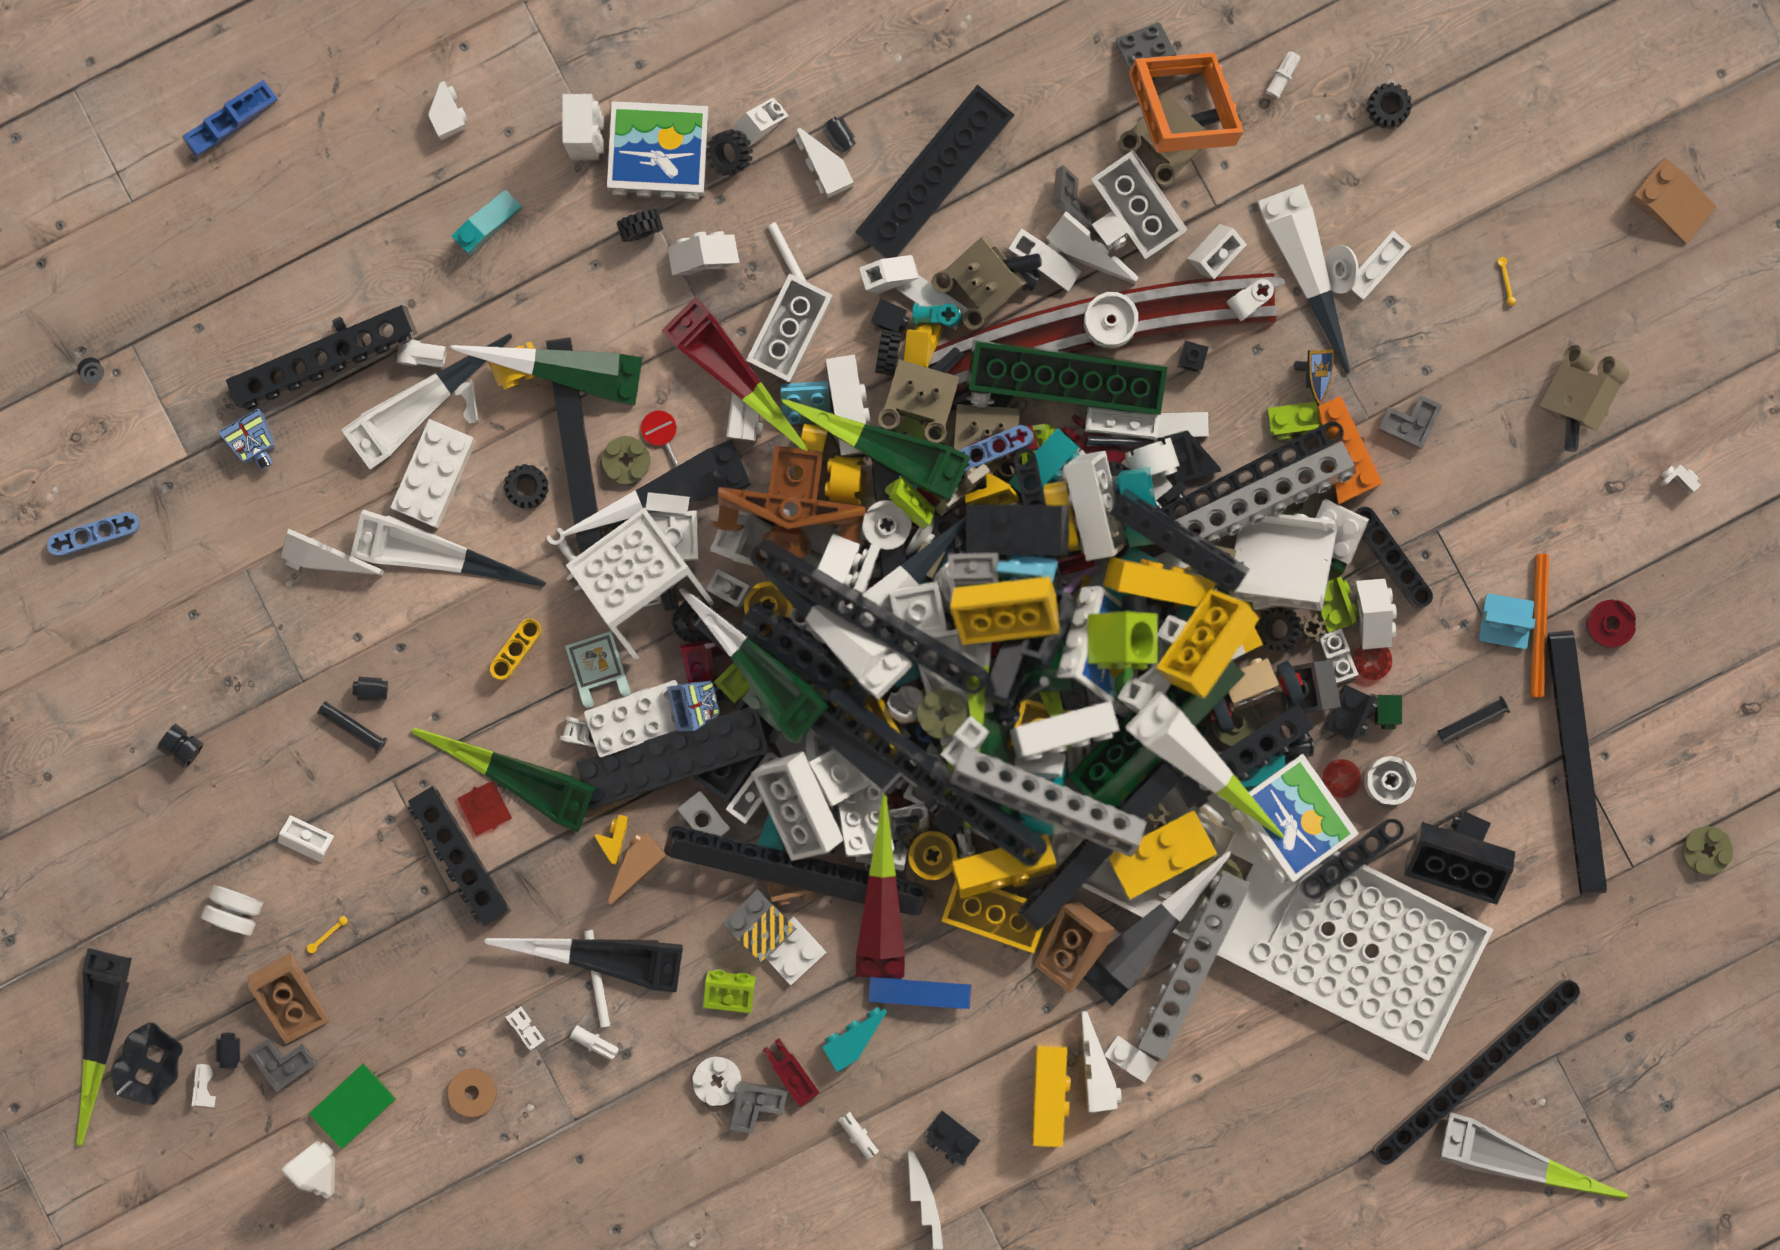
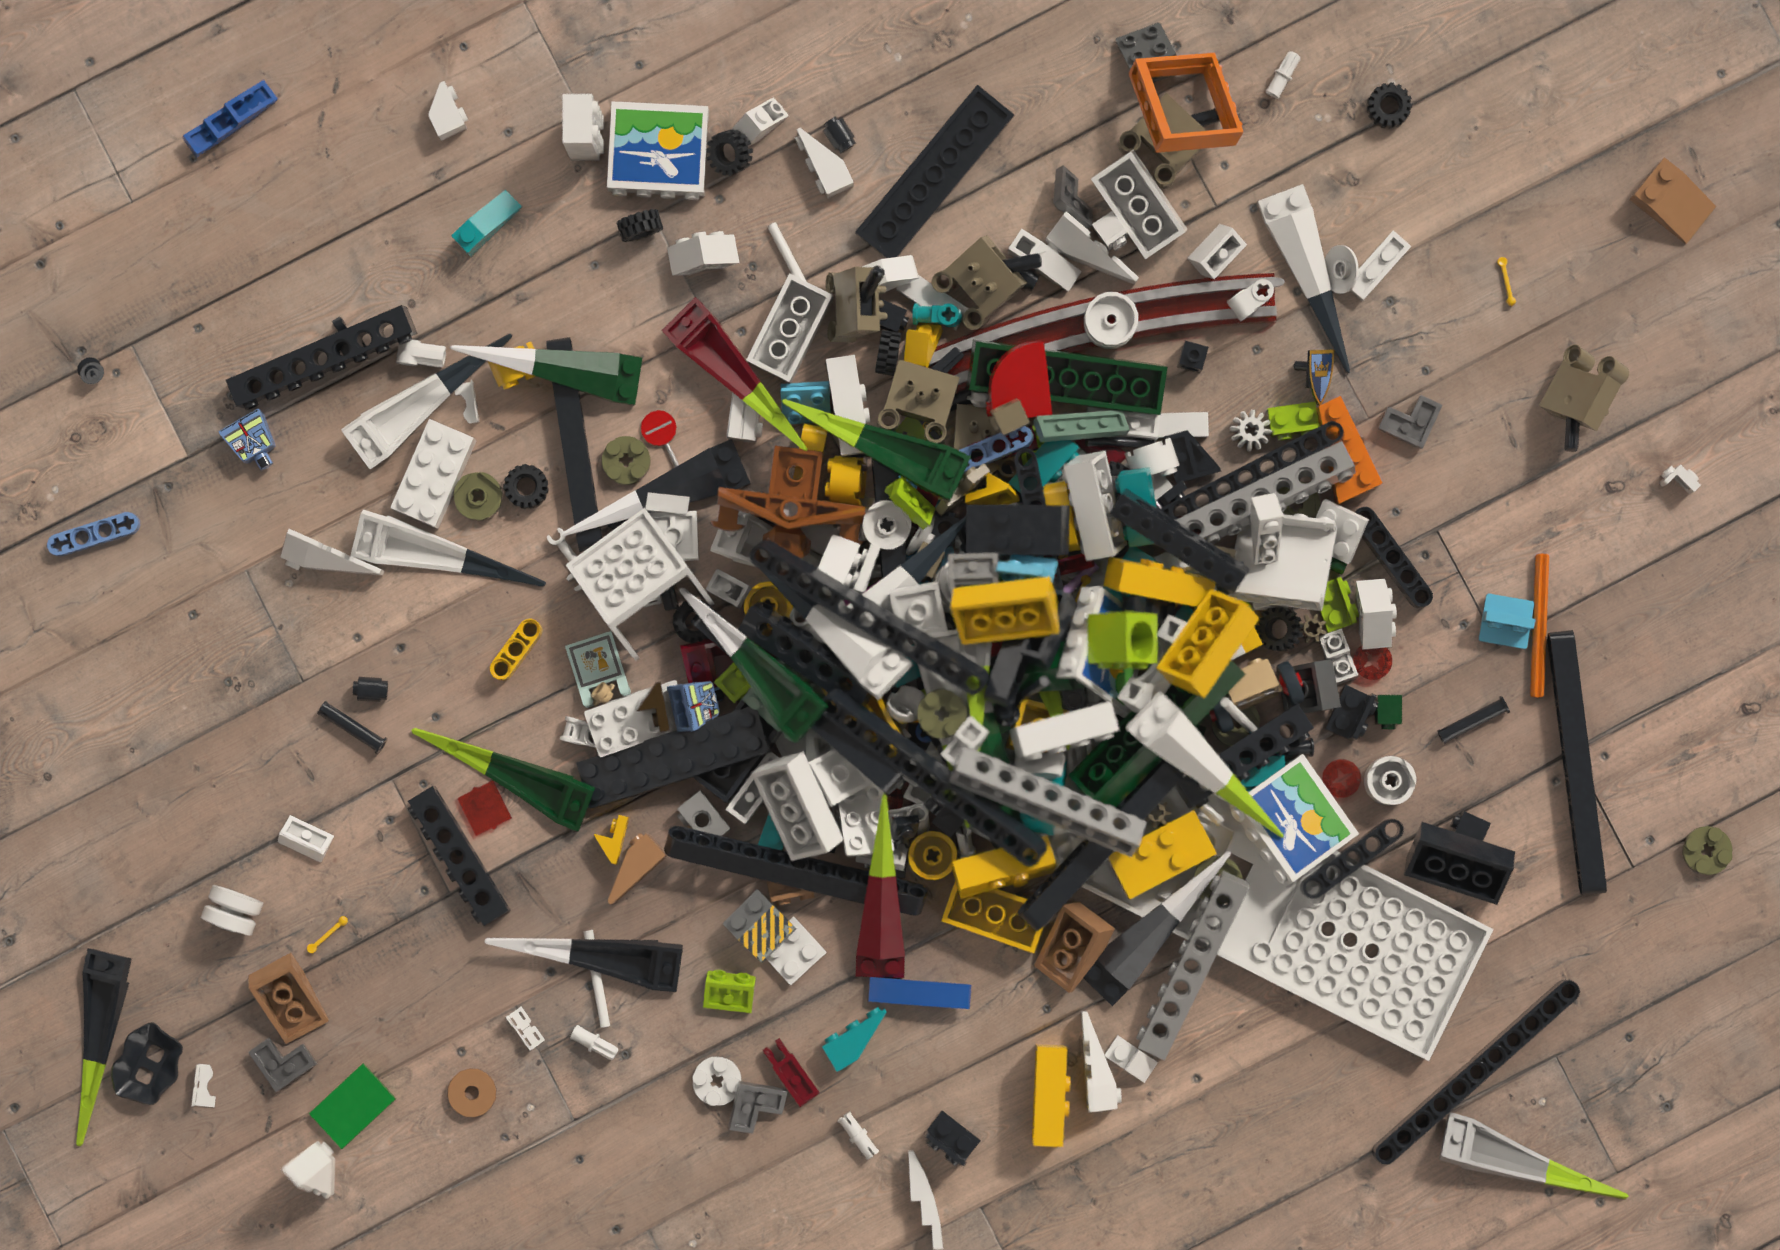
(177, 743): black wheel -> none
(227, 1051): black brick -> none
(476, 482): none -> olive plate
(602, 693): none -> tan plate
(655, 700): none -> dark brown slope
(855, 302): none -> dark tan piece
(1008, 417): none -> dark tan brick
(1024, 376): none -> red brick
(1081, 425): none -> sand green plate
(1238, 715): none -> white bar
(1252, 422): none -> white gear
(1266, 528): none -> white slope
(1625, 623): dark red plate -> none

